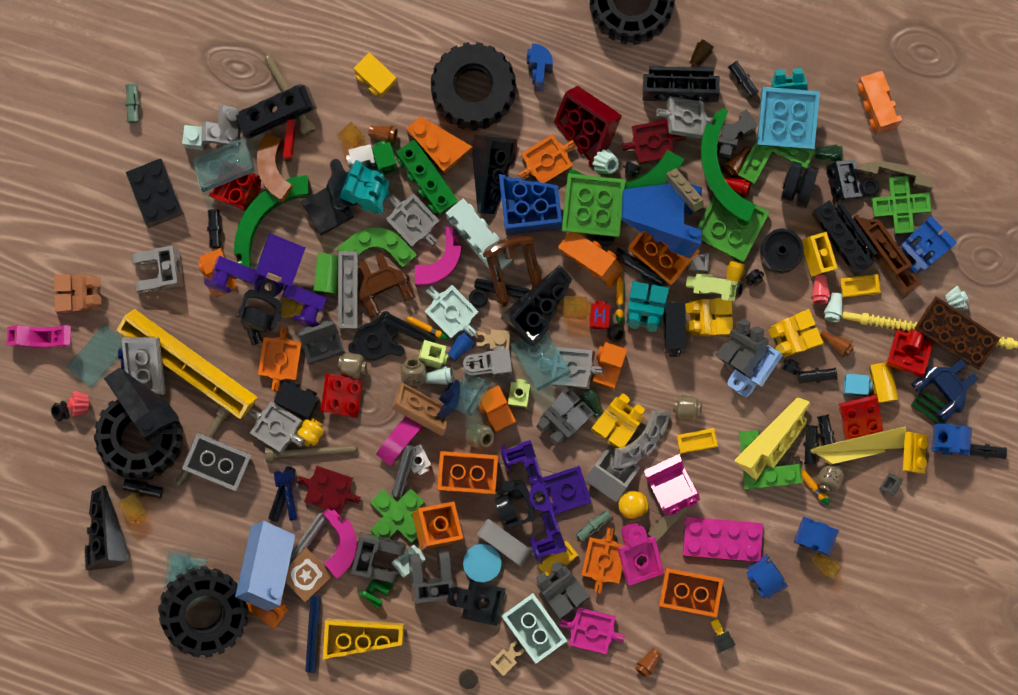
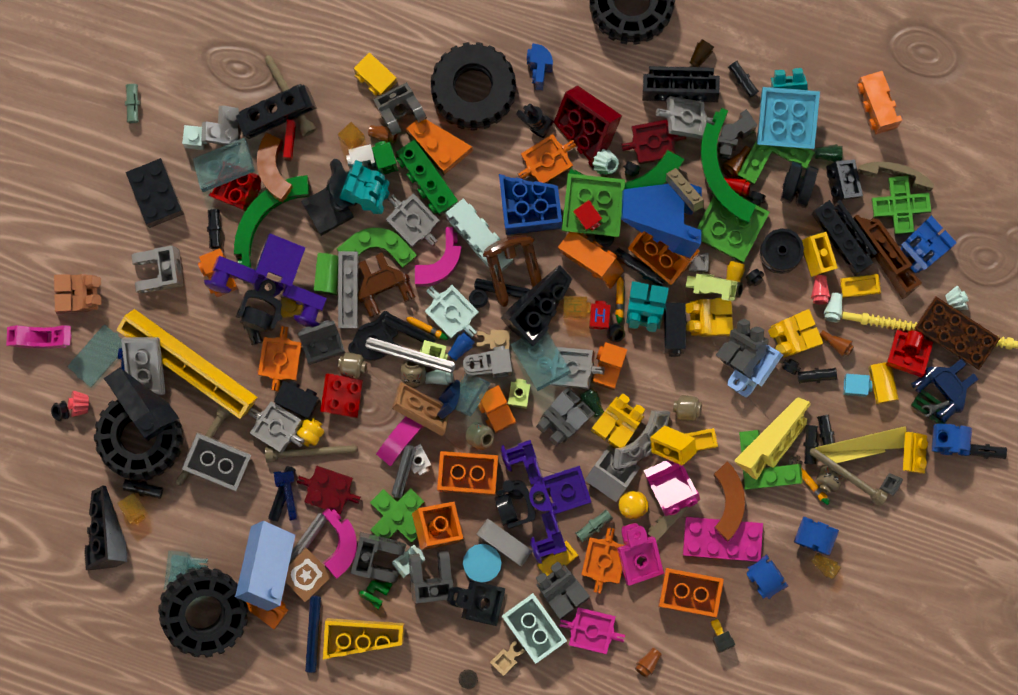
(407, 105): none -> dark grey brick
(410, 355): none -> axle
(491, 158): black wedge -> none
(536, 120): none -> black piece
(588, 216): none -> red brick
(673, 445): none -> yellow brick
(734, 501): none -> dark orange tile
(757, 198): none -> black plate
(861, 417): red plate -> none
(869, 187): black plate -> none
(877, 496): none -> dark tan piece
(933, 408): none -> dark grey hand

